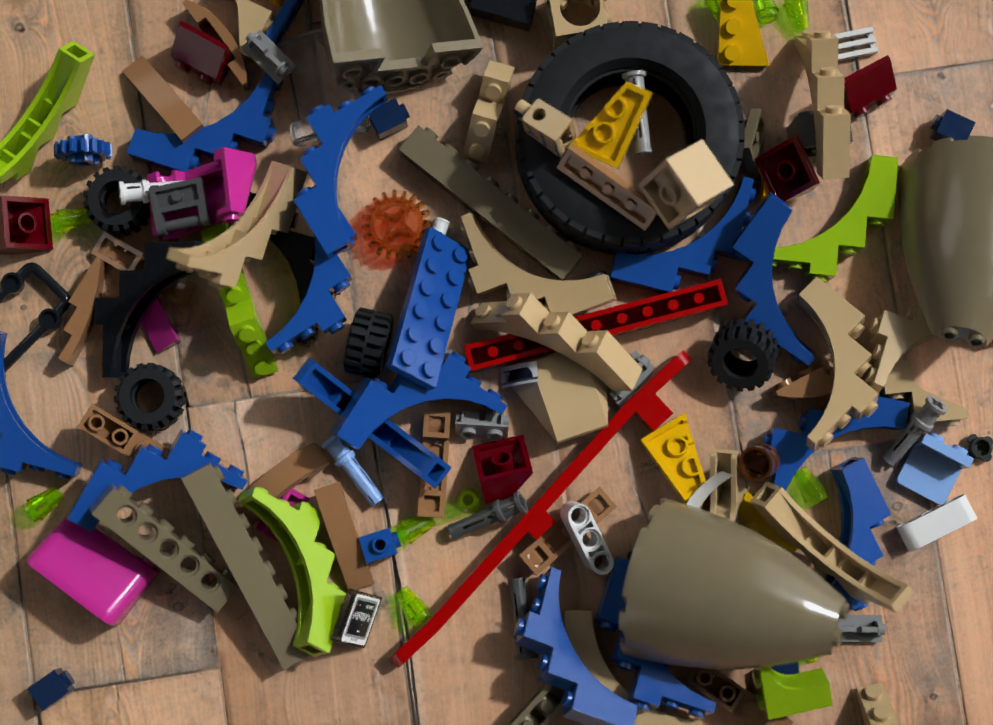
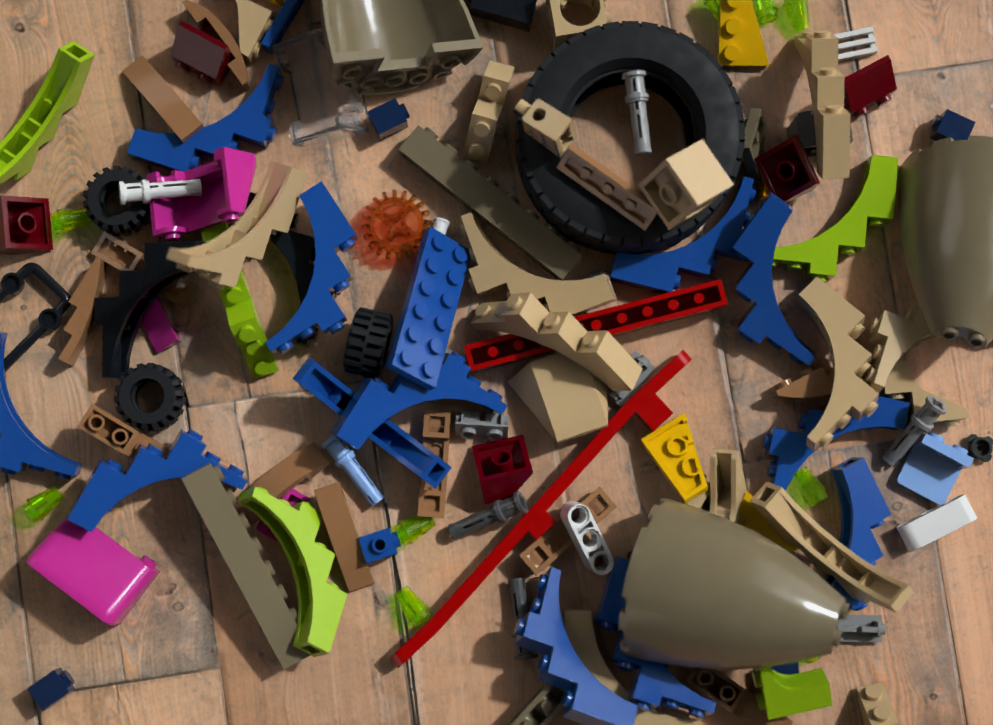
(83, 150): blue gear -> none
(179, 197): dark grey plate -> none
(213, 594): dark tan brick -> none
(268, 56): light grey hinge -> none
(322, 164): blue arch -> none
(356, 618): tile -> none
(468, 509): clear neon green cone -> none
(519, 374): sticker -> none
(615, 125): yellow wing -> none
(707, 488): white sticker -> none
(736, 371): black tyre -> none
(759, 462): reddish brown wheel -> none

